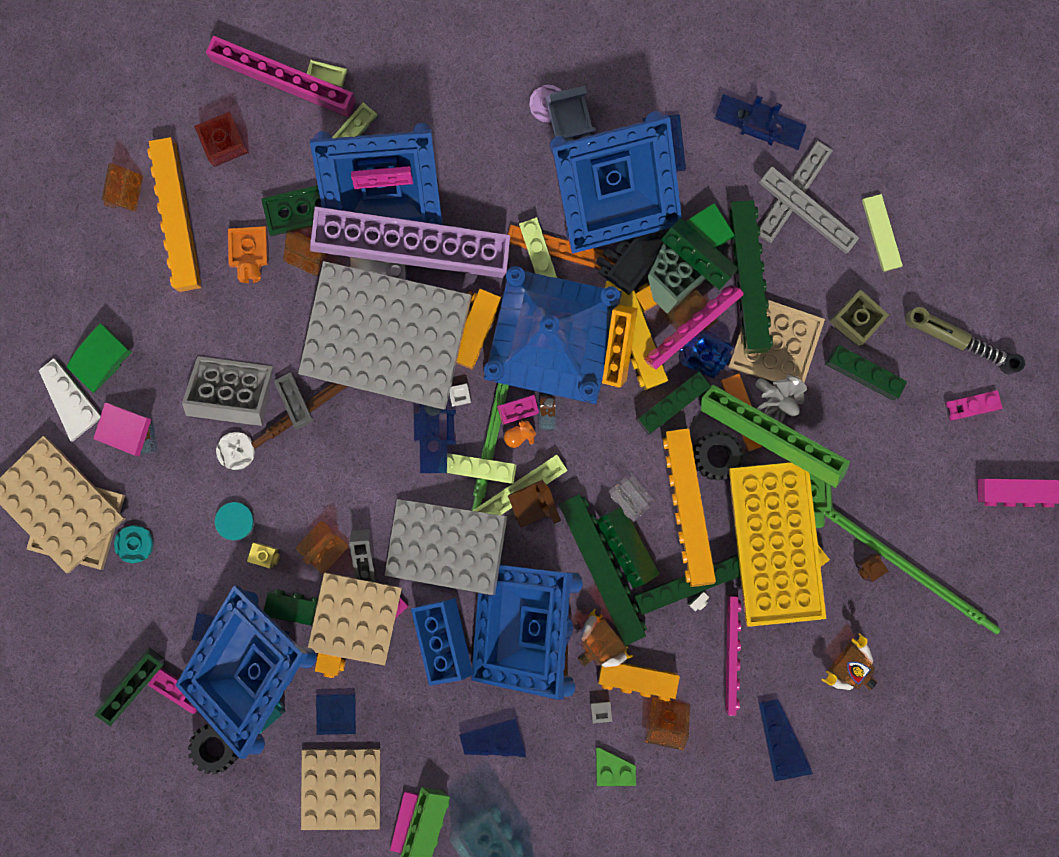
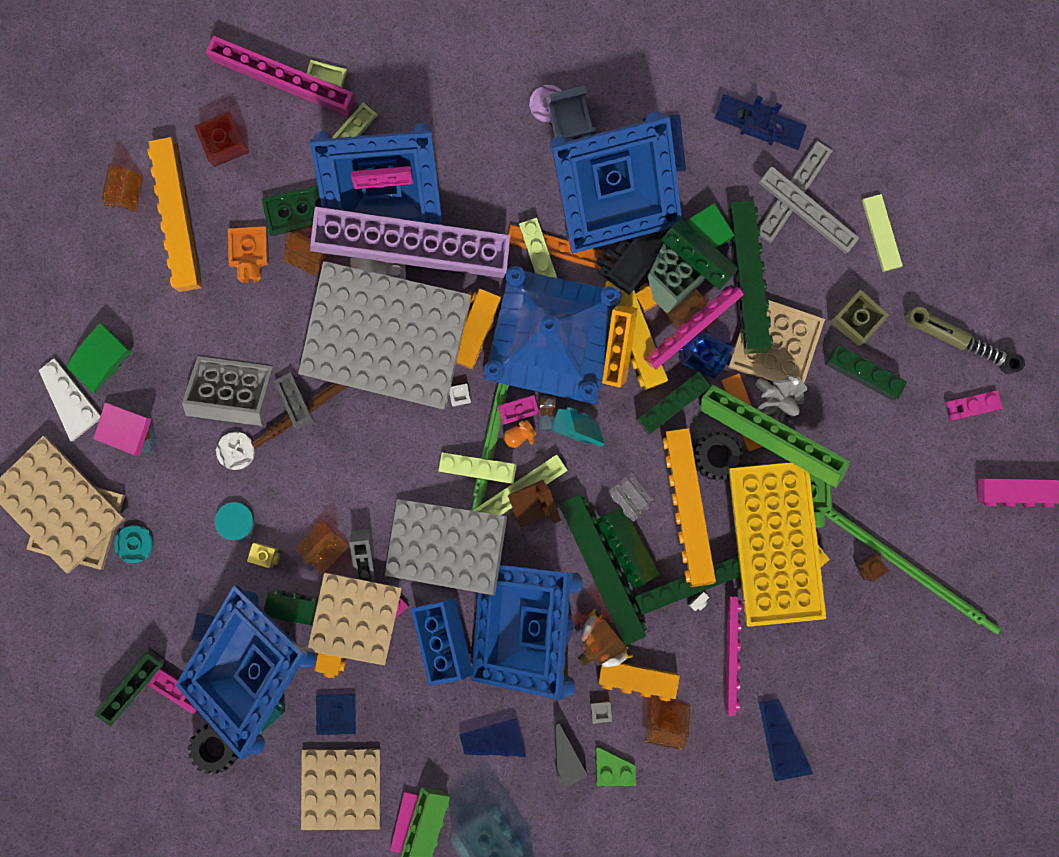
(428, 430): clear blue piece -> none
(568, 763): none -> dark grey slope
(577, 427): none -> teal slope
(852, 667): torso -> none

